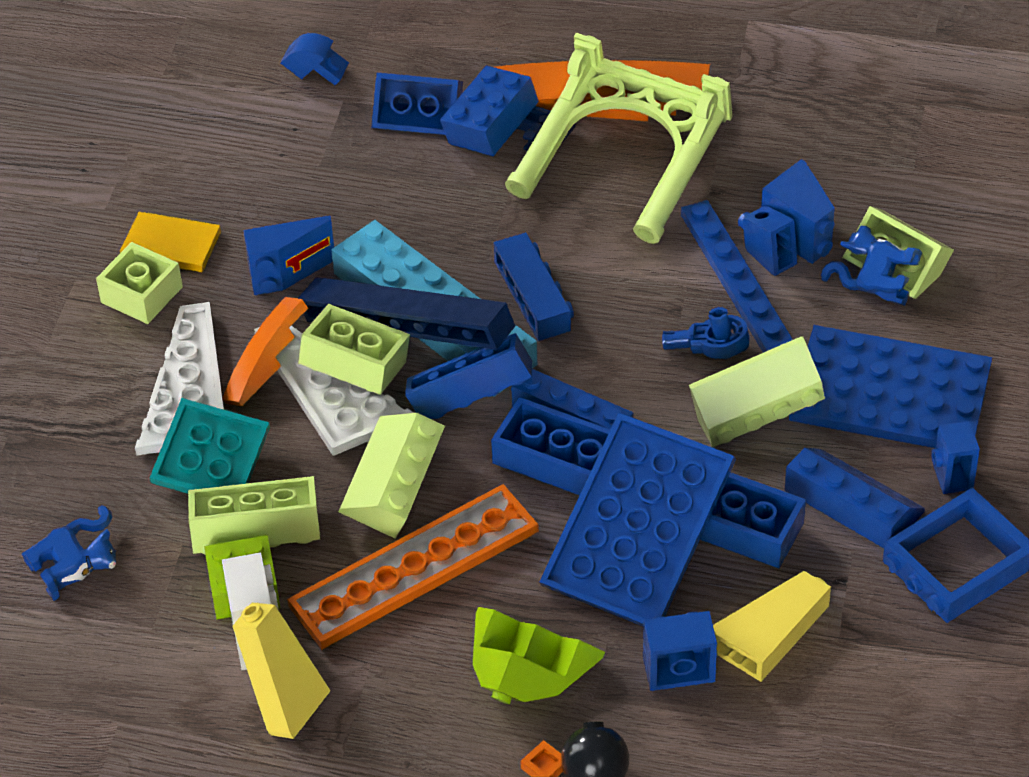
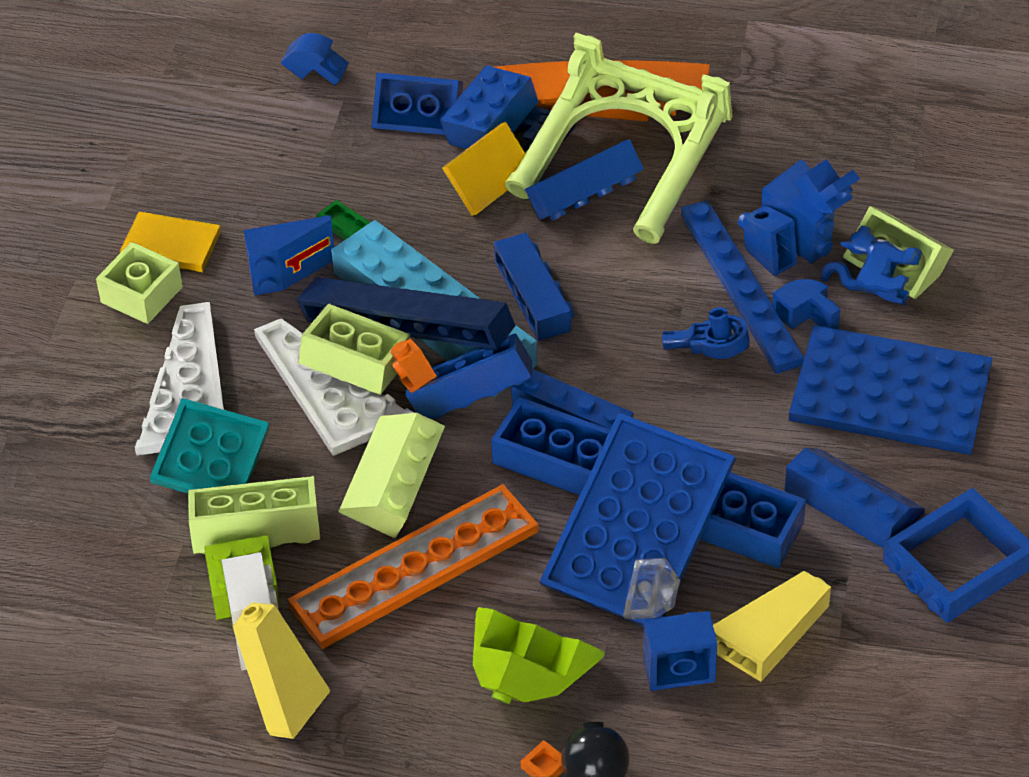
(70, 559): blue animal -> none
(259, 357): orange slope -> none
(344, 220): none -> green plate
(411, 365): none -> orange brick
(484, 168): none -> yellow tile
(585, 179): none -> blue brick
(651, 589): none -> clear slope
(757, 392): yellowish green slope -> none
(805, 300): none -> blue brick
(824, 187): none -> blue brick
(955, 457): blue brick -> none

